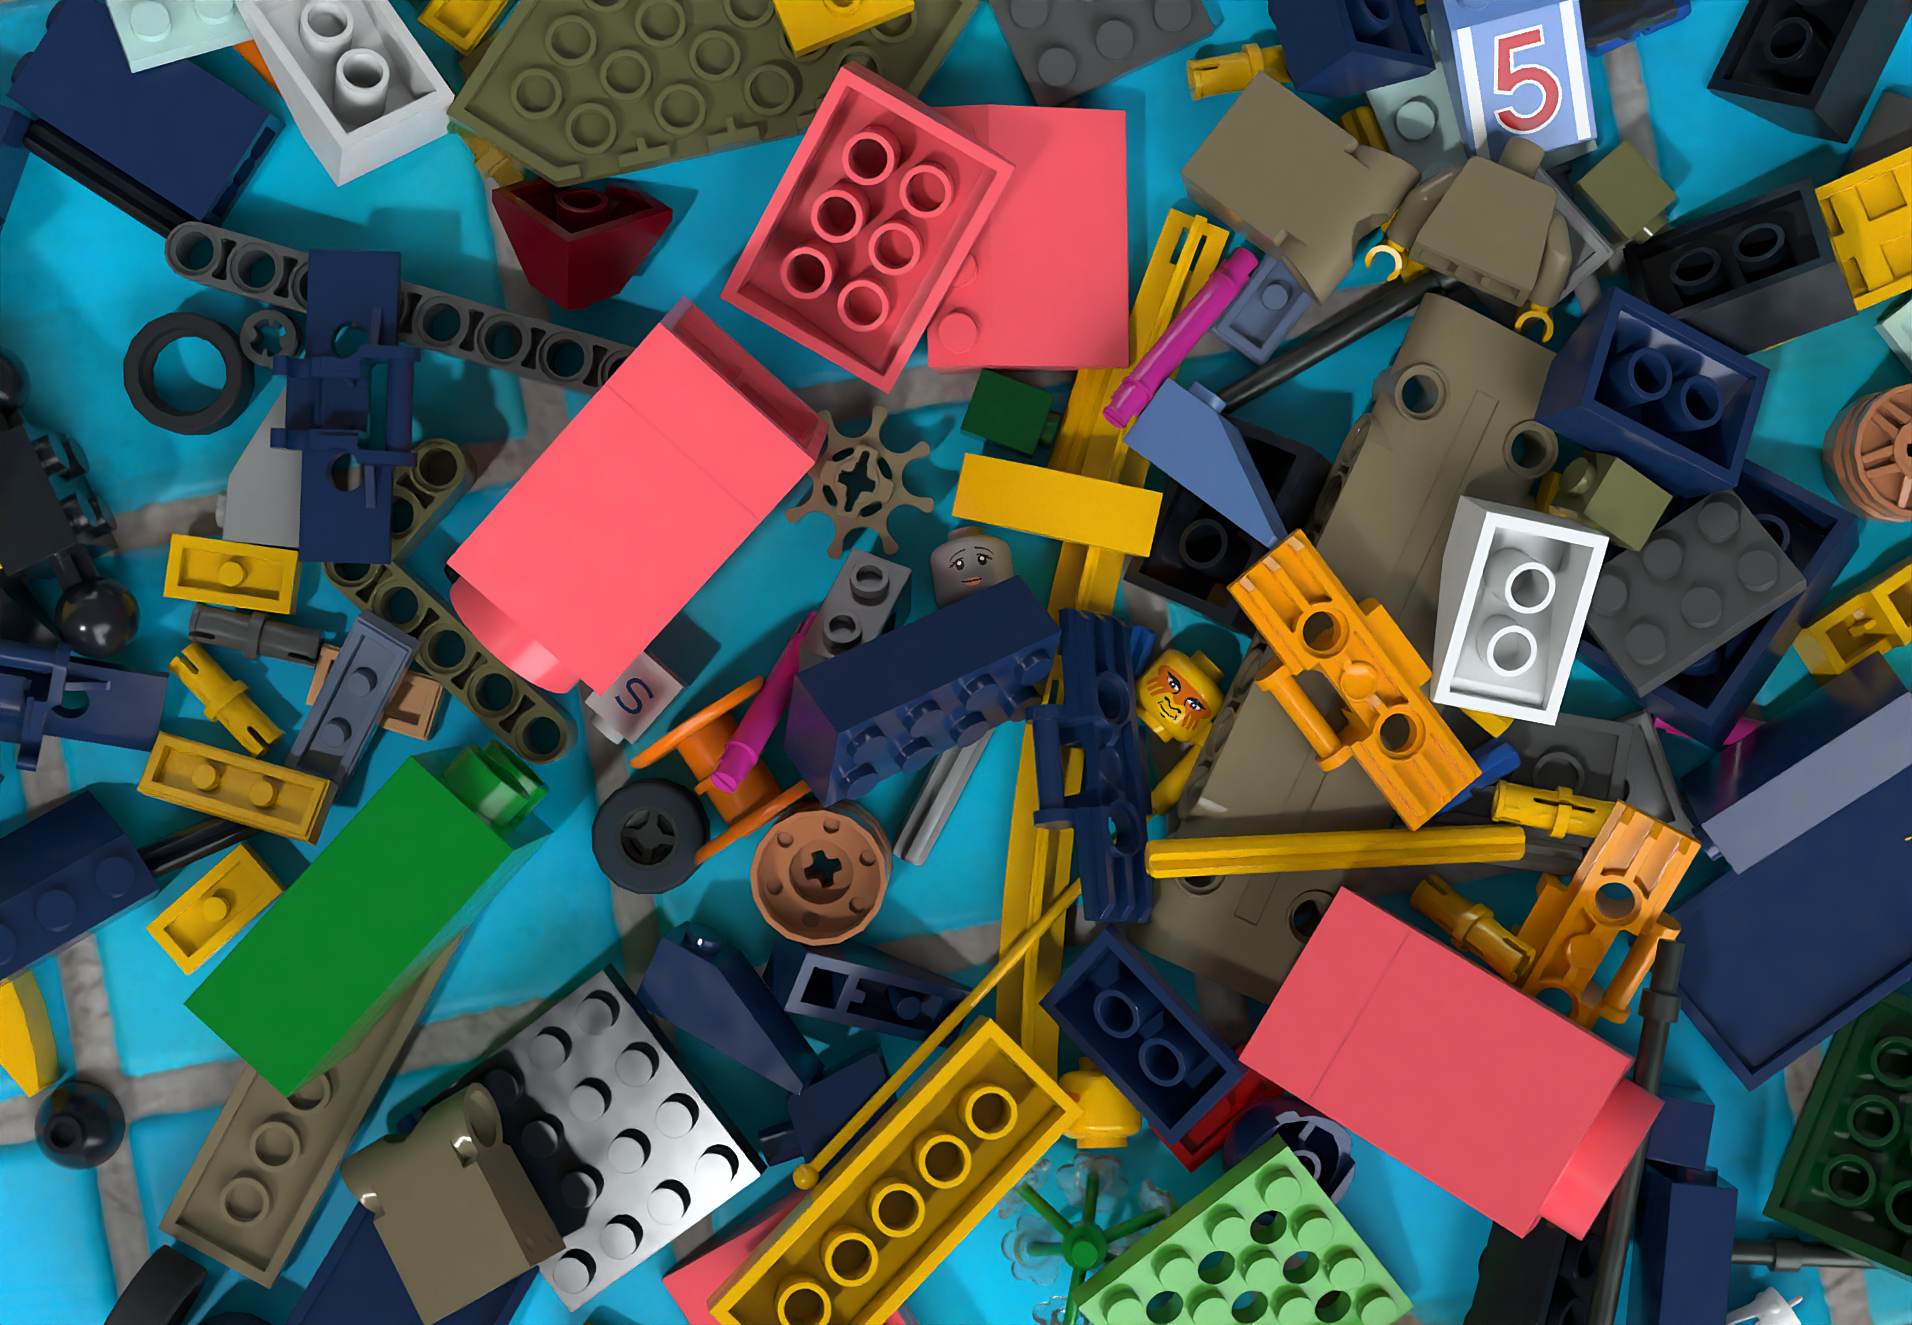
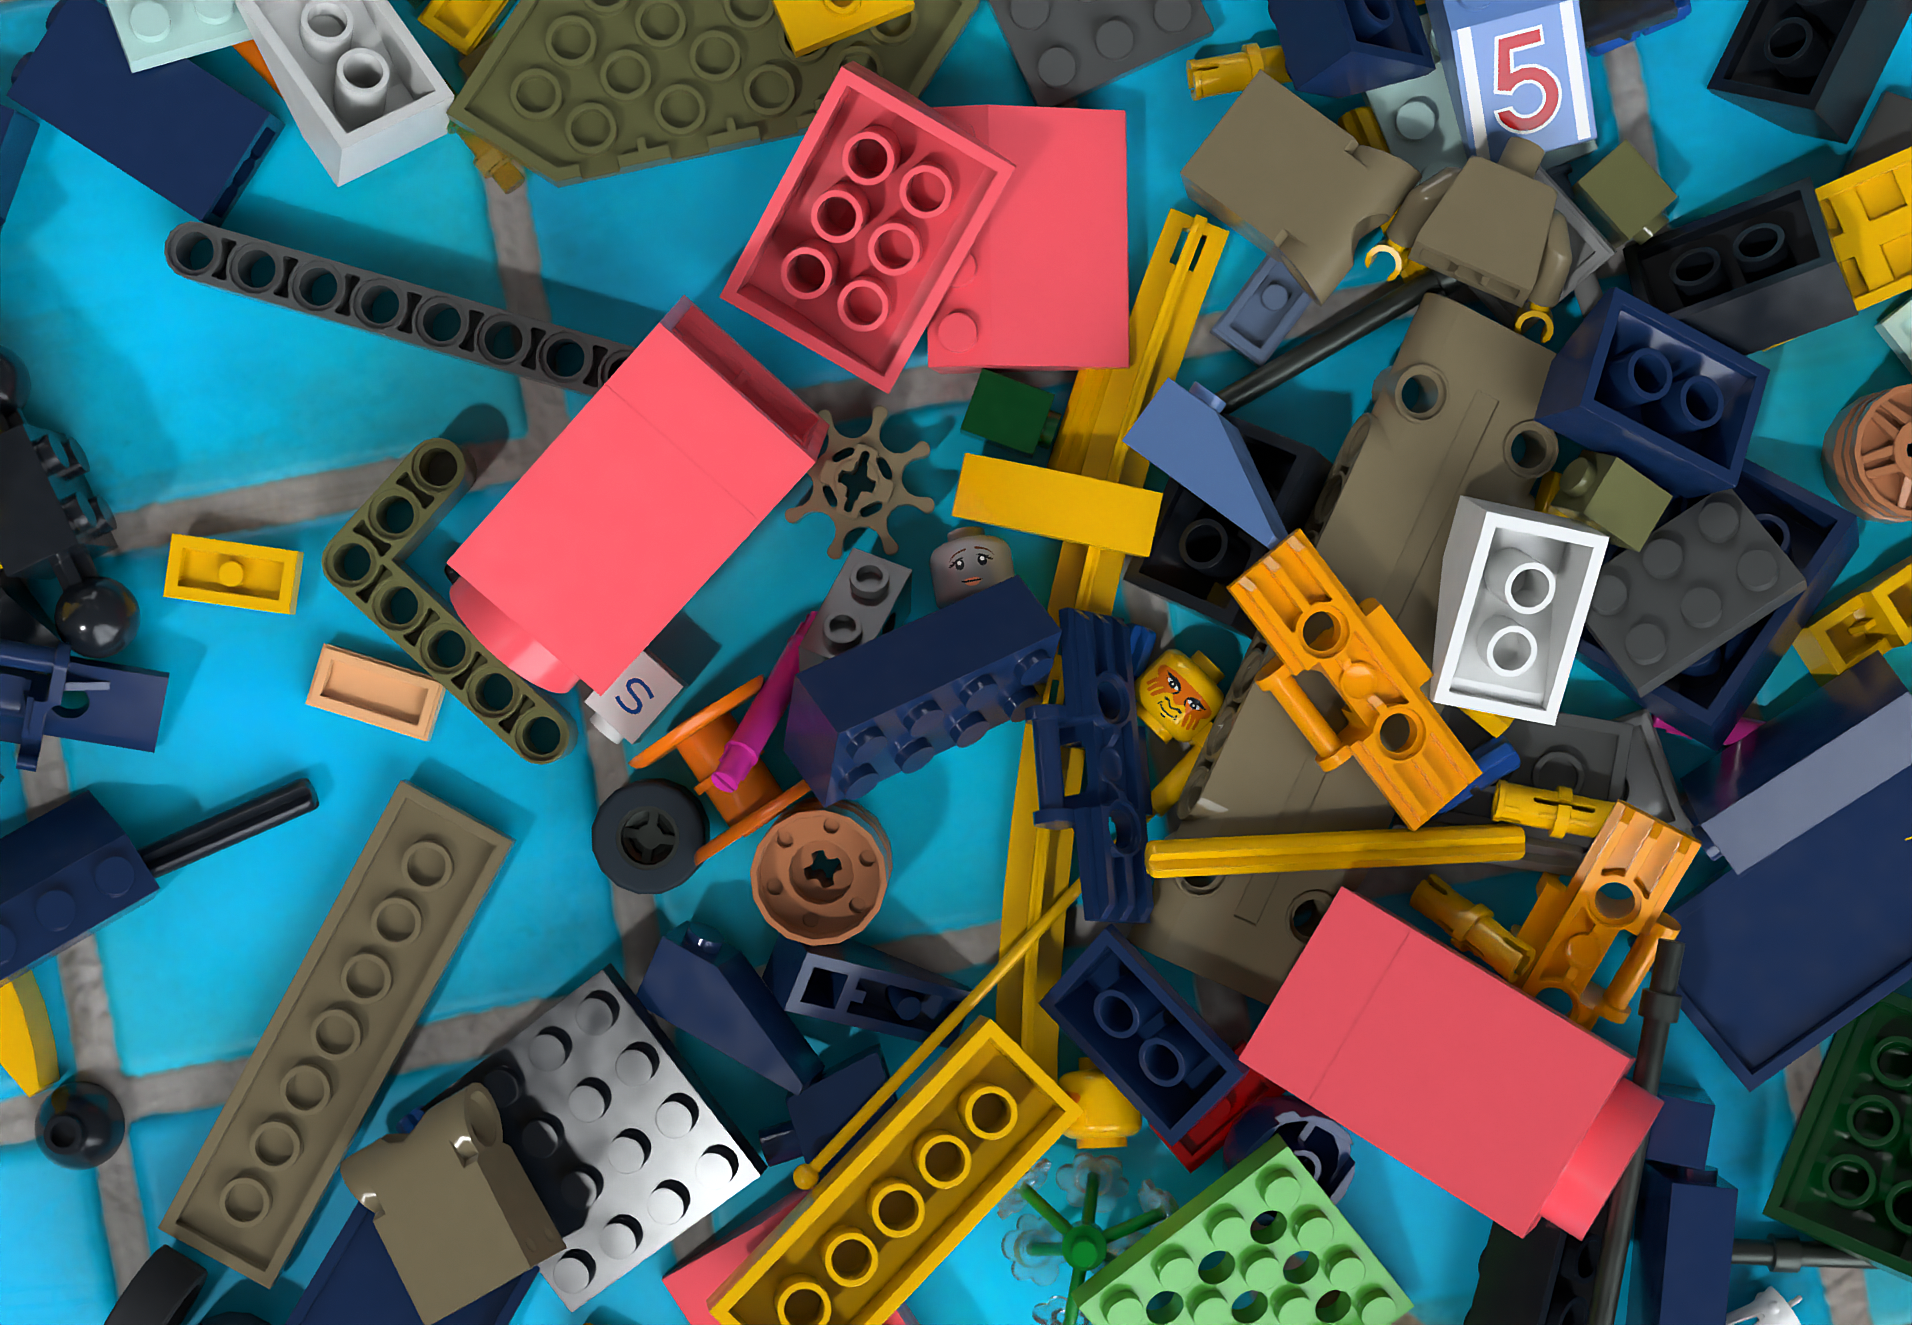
(104, 178): black axle -> none
(143, 354): black tyre -> none
(216, 908): yellow plate -> none
(226, 700): yellow pin -> none
(237, 788): yellow tile -> none
(252, 336): dark grey bush -> none
(256, 635): dark grey pin -> none
(263, 490): light grey slope -> none
(332, 406): dark blue piece -> none
(353, 701): sand blue tile -> none
(374, 911): green brick -> none
(579, 240): dark red slope -> none
(936, 801): light grey axle -> none
(1180, 338): dark pink piece -> none

